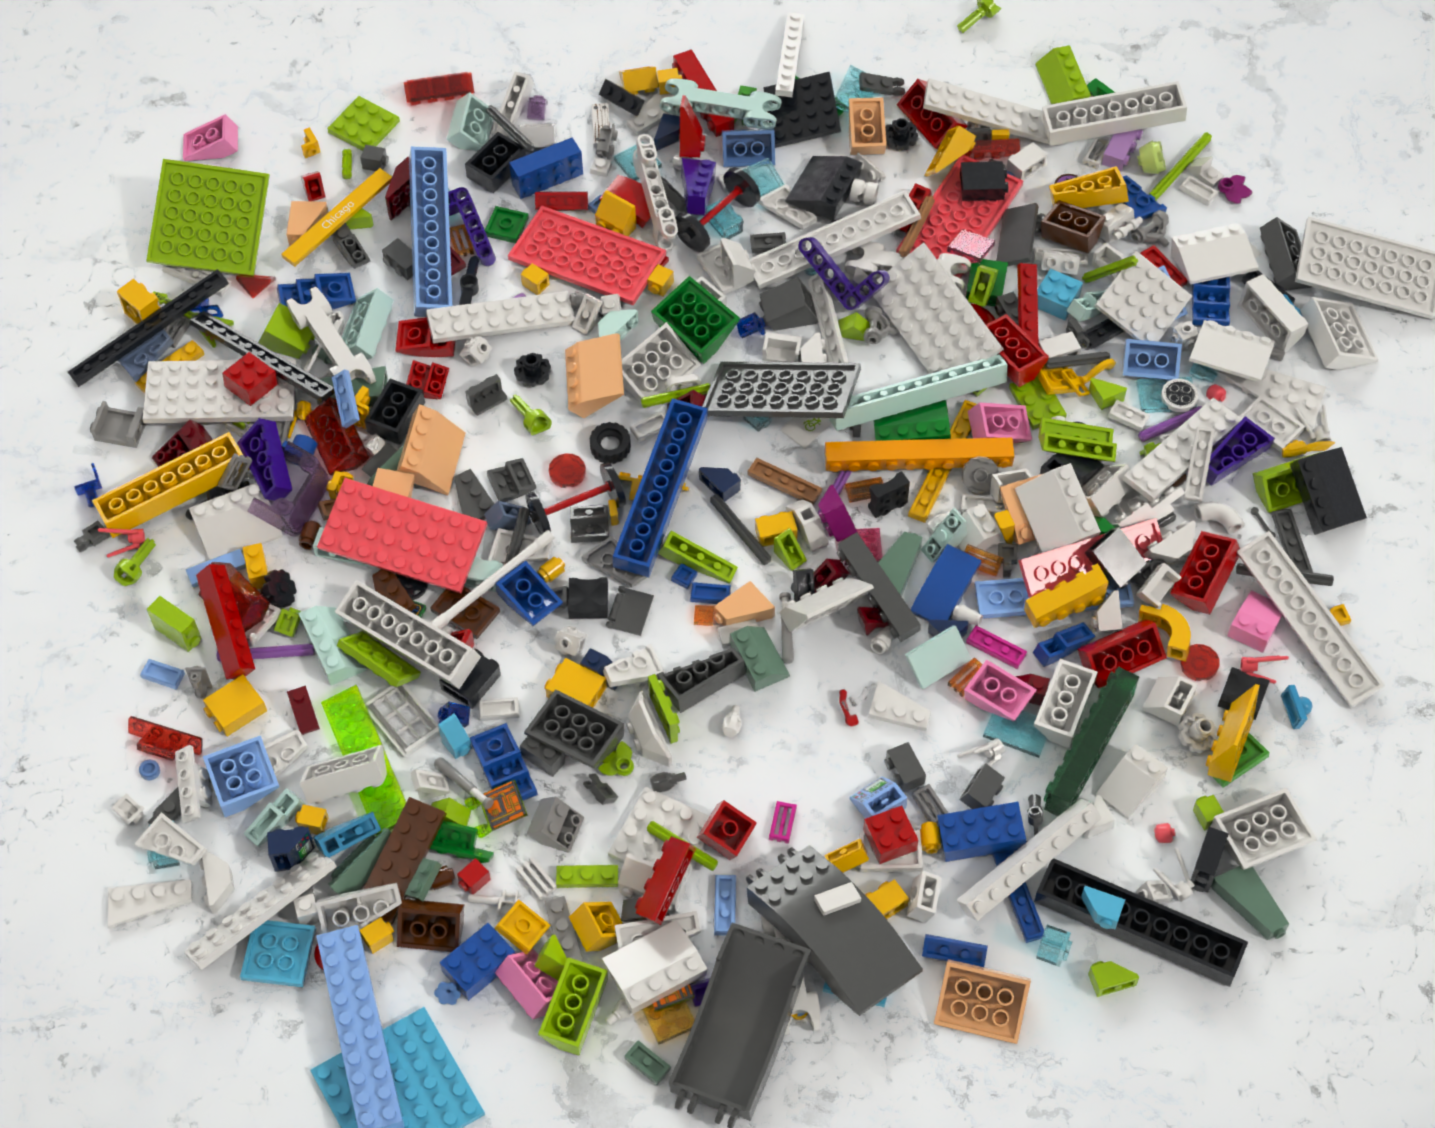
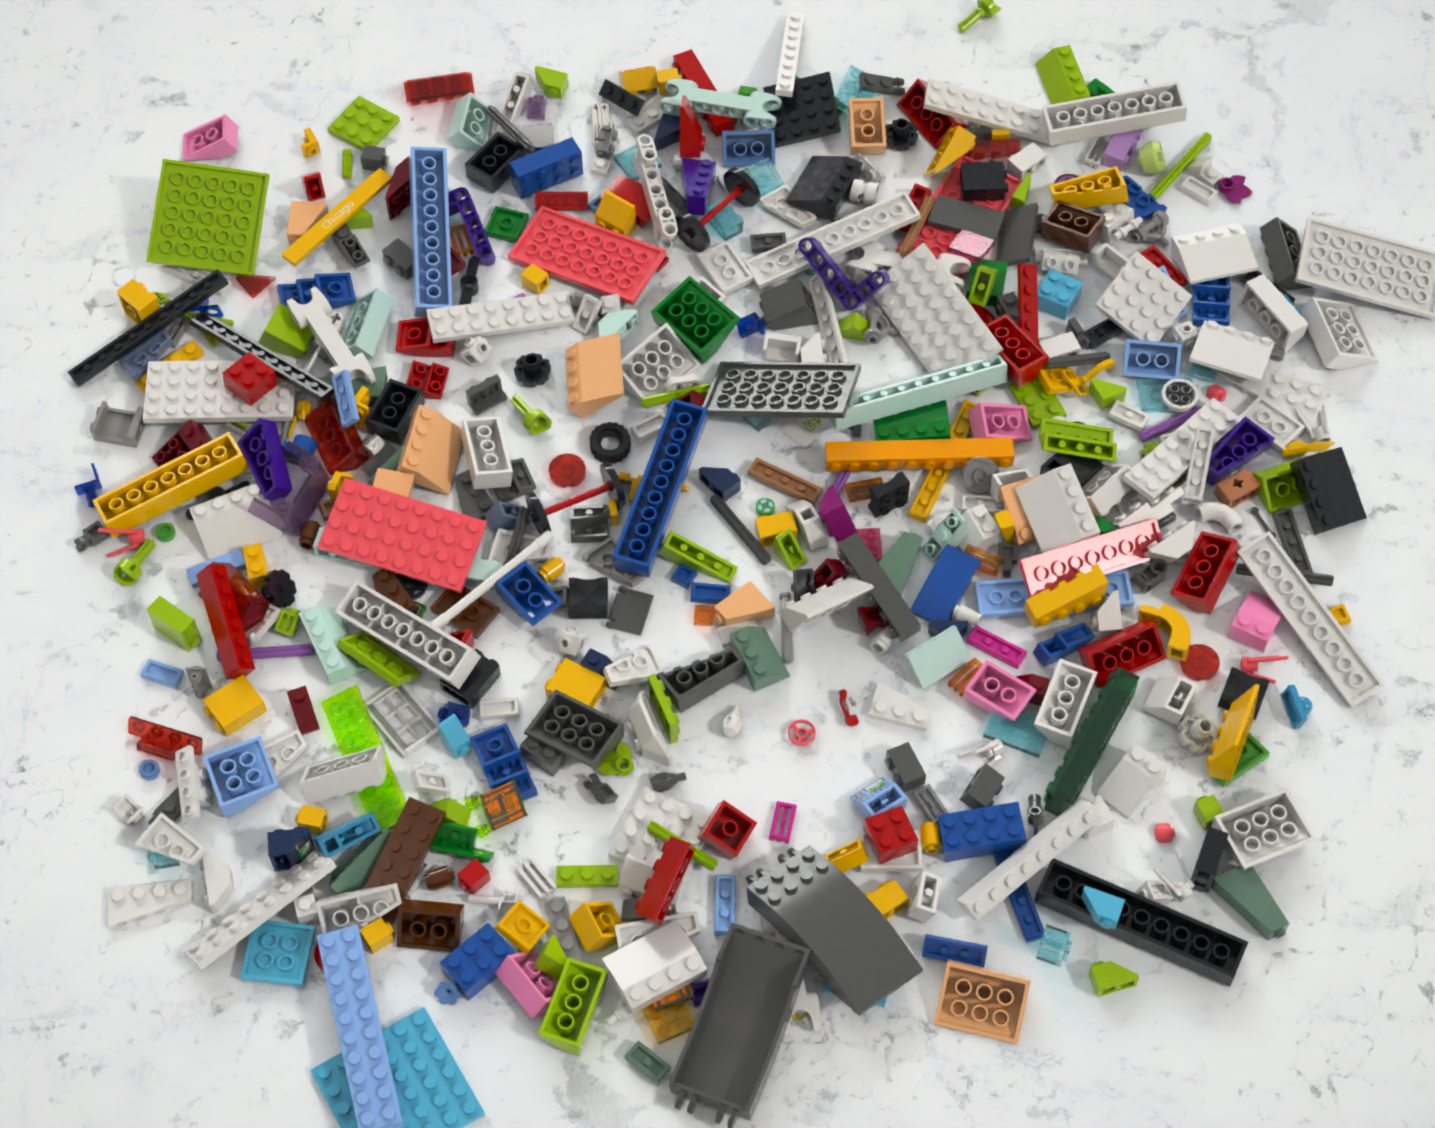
(165, 532): none -> bright green tile
(232, 471): light grey tile -> none
(274, 816): light aqua slope -> none
(423, 879): sand green plate -> none
(454, 775): light grey piece -> none
(486, 452): none -> white brick
(551, 81): none -> lime slope
(555, 824): light grey slope -> none
(660, 280): yellow brick -> none
(736, 262): white slope -> none
(765, 507): none -> bright green tile
(801, 729): none -> coral piece
(837, 898): white tile -> none
(959, 215): none -> dark grey tile
(1020, 195): none -> lime slope
(1083, 308): light aqua slope -> none
(1110, 269): lime axle -> none
(1116, 558): brick -> none
(1157, 585): white panel -> none
(1237, 488): none -> nougat brick

